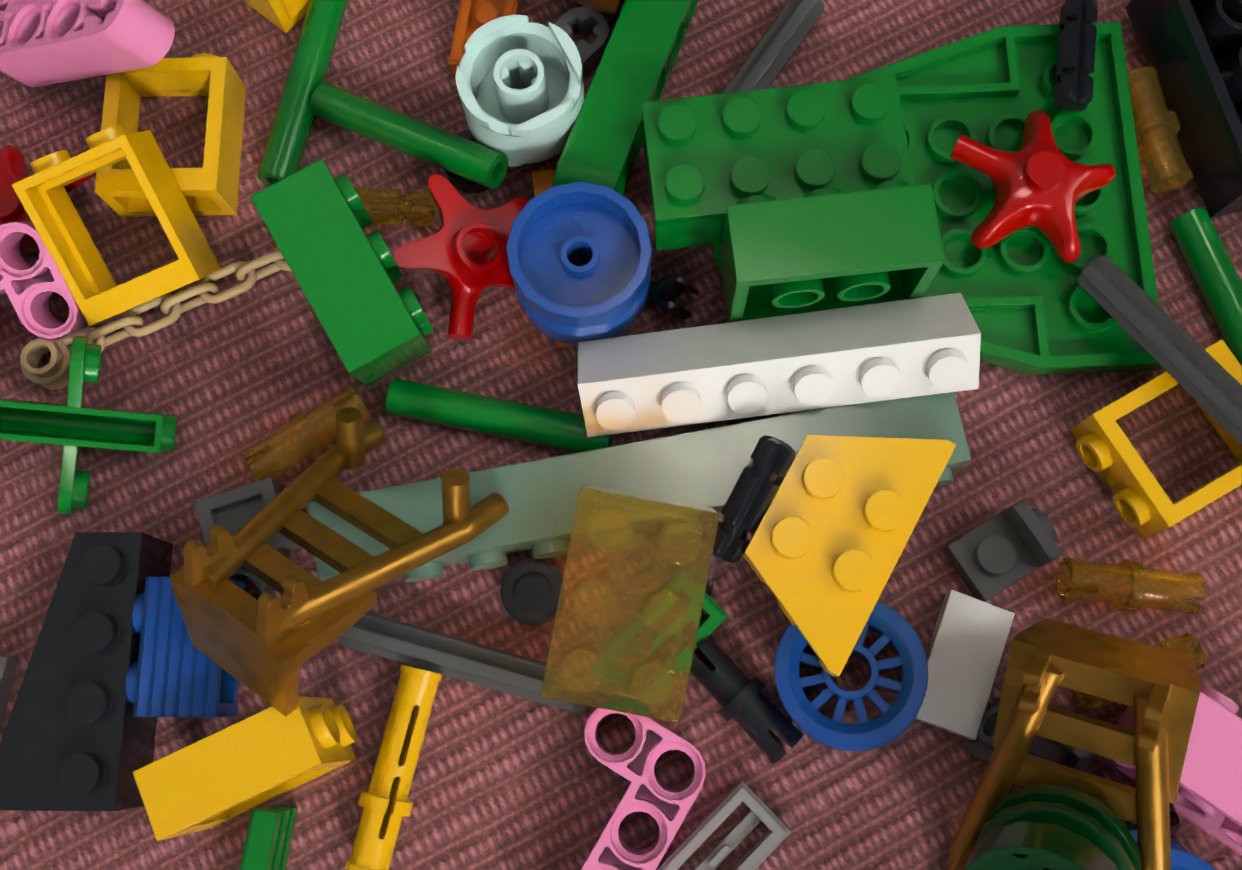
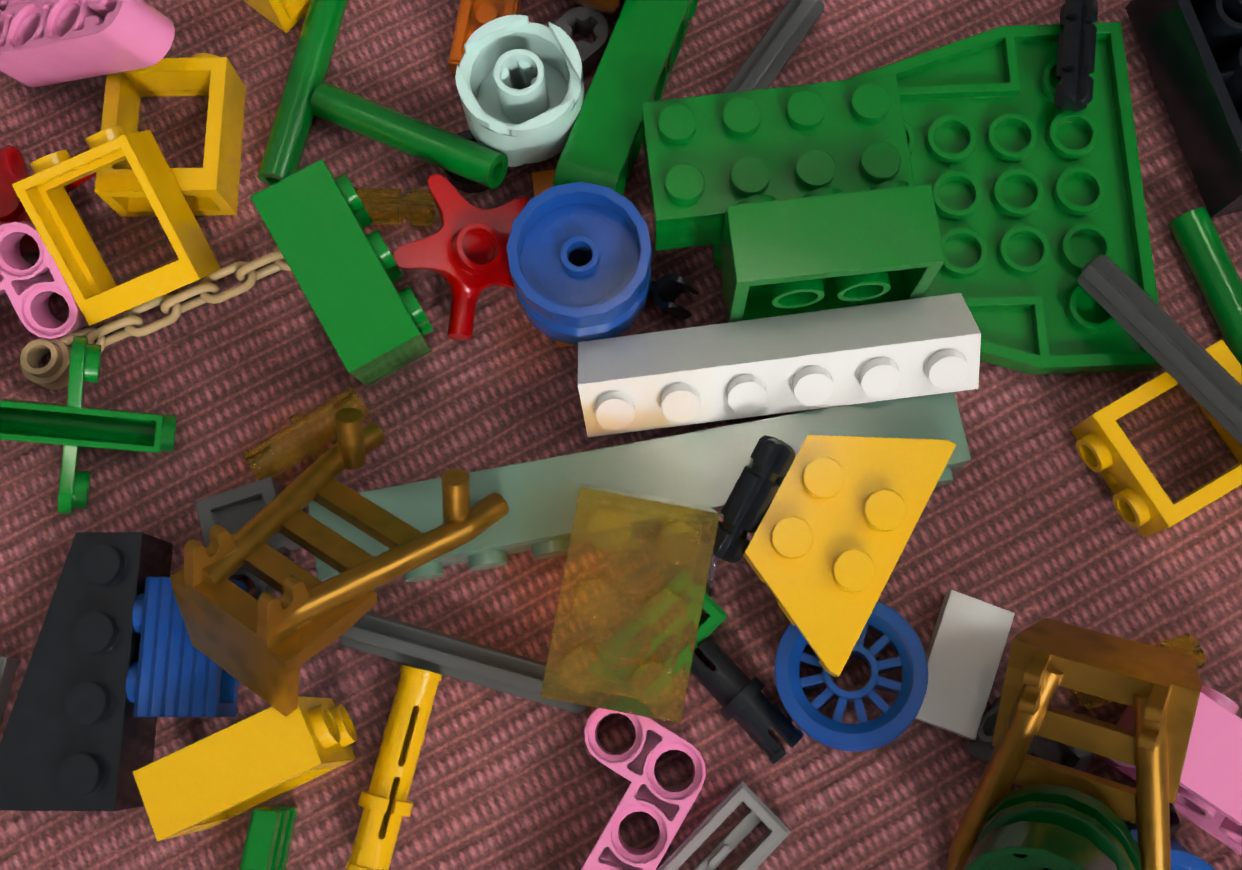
(491, 416): green piece -> none
(531, 591): black tile -> none
(1003, 550): dark grey bracket -> none
(1033, 186): red animal -> none
(1130, 586): clear yellow pin -> none
(1157, 132): clear yellow pin -> none

